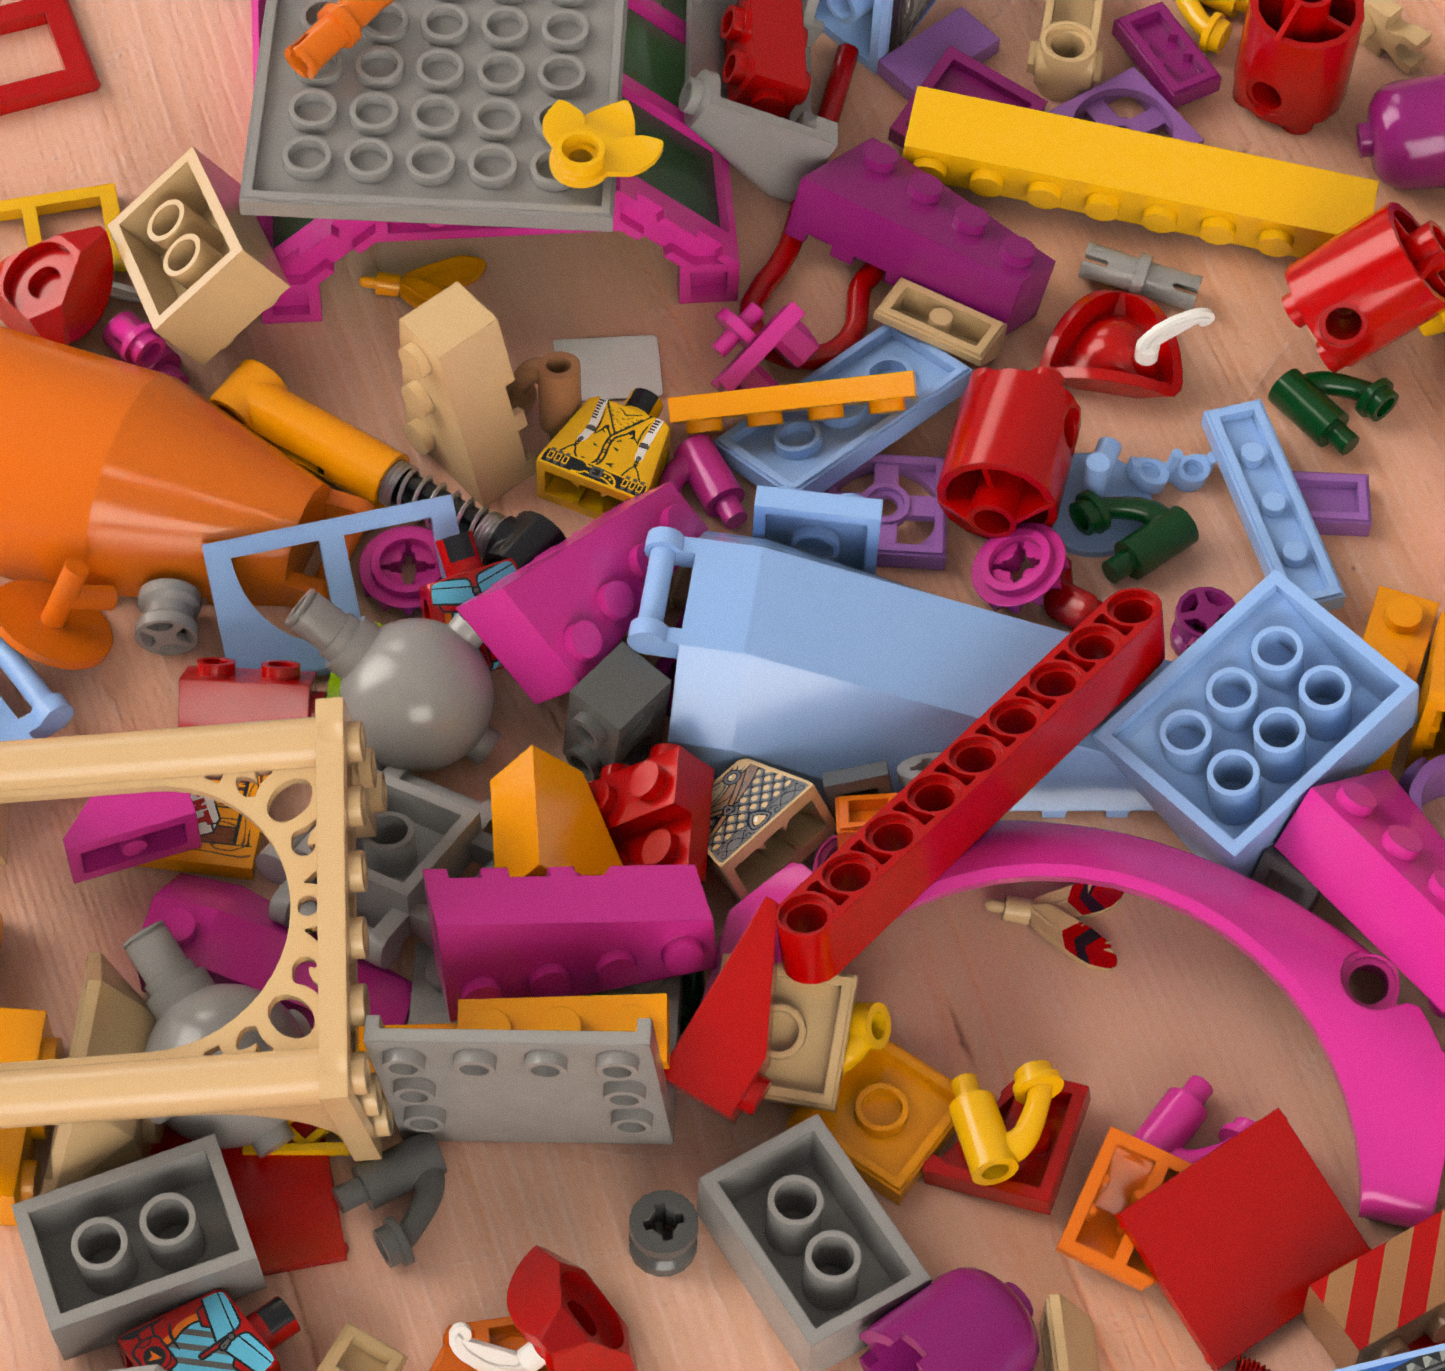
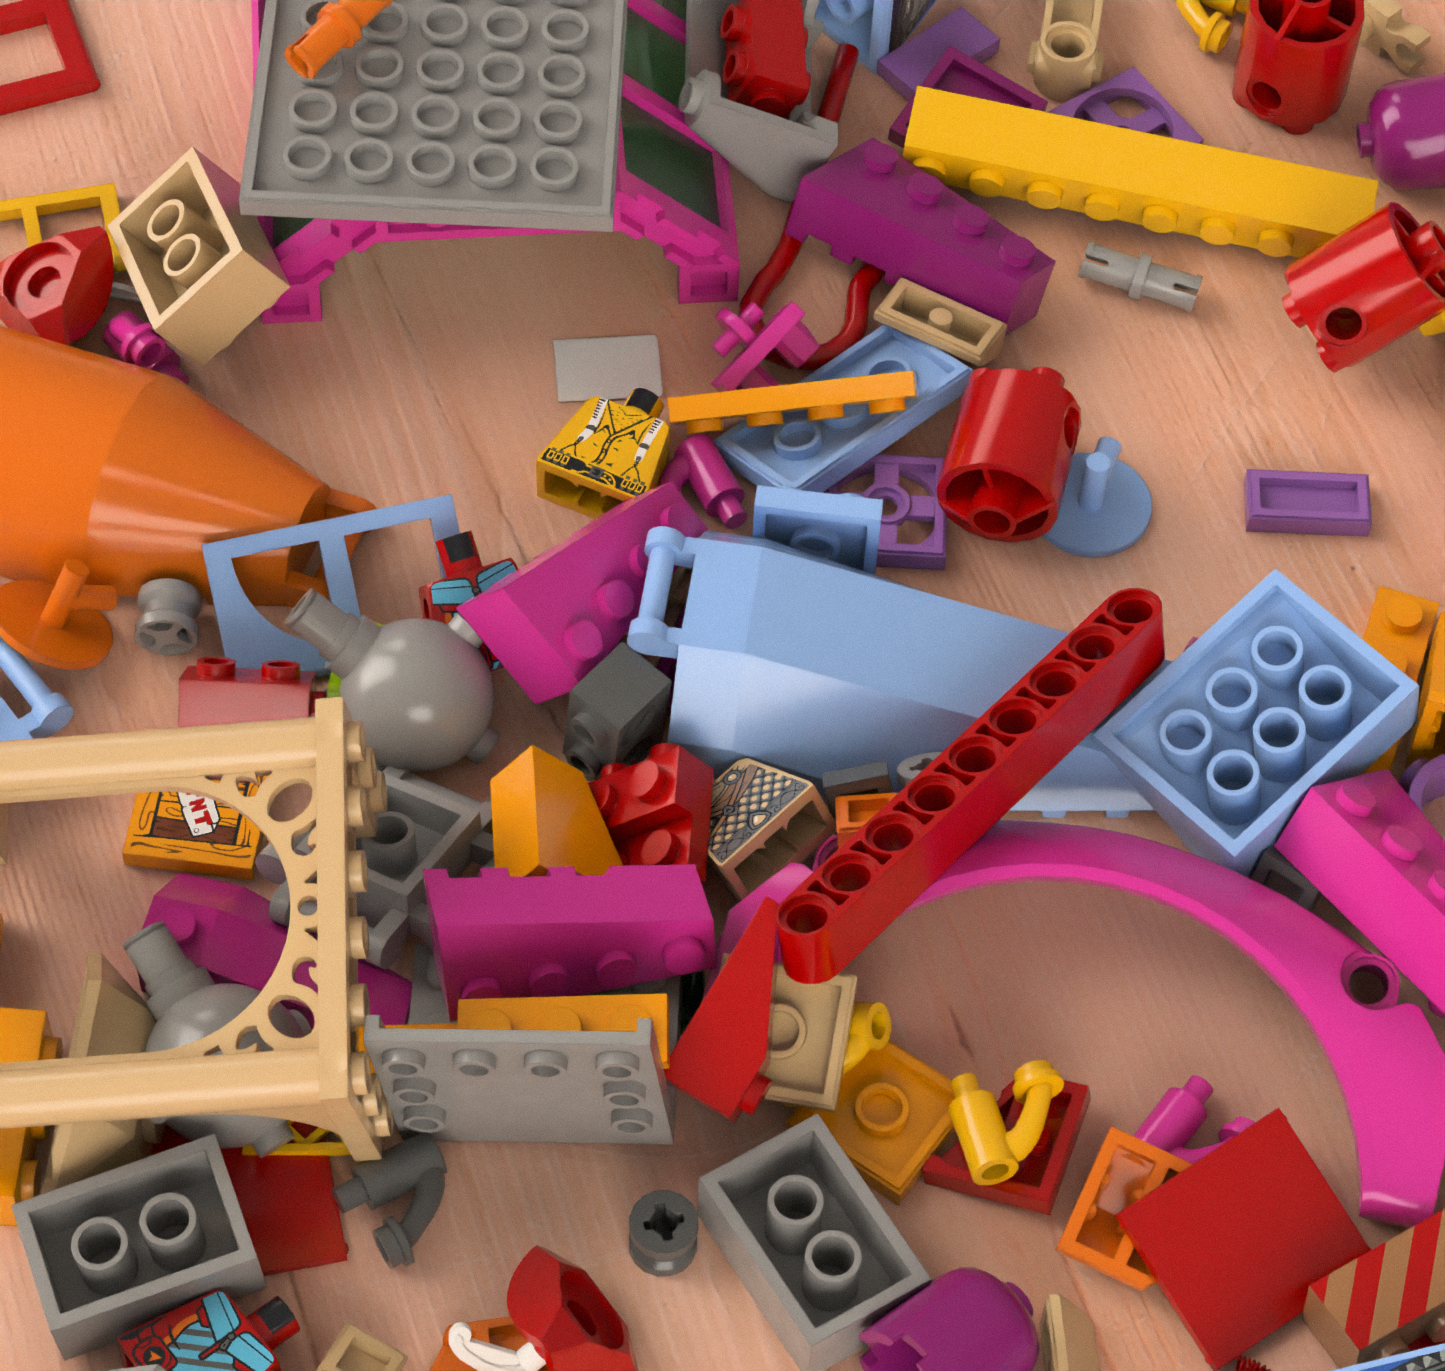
(129, 831): dark pink slope -> none
(368, 465): light orange piece -> none
(383, 563): dark pink gear -> none
(427, 281): light orange piece -> none
(458, 394): tan wedge -> none
(558, 389): medium nougat plant -> none
(596, 144): yellow plate -> none
(1005, 555): dark pink gear -> none
(1058, 921): piece -> none
(1070, 603): red arm -> none
(1121, 345): red hat -> none
(1161, 537): dark green plant -> none
(1166, 55): magenta plate -> none
(1185, 472): light blue piece -> none
(1197, 607): magenta wheel -> none
(1270, 500): light blue tile -> none
(1306, 404): dark green plant -> none

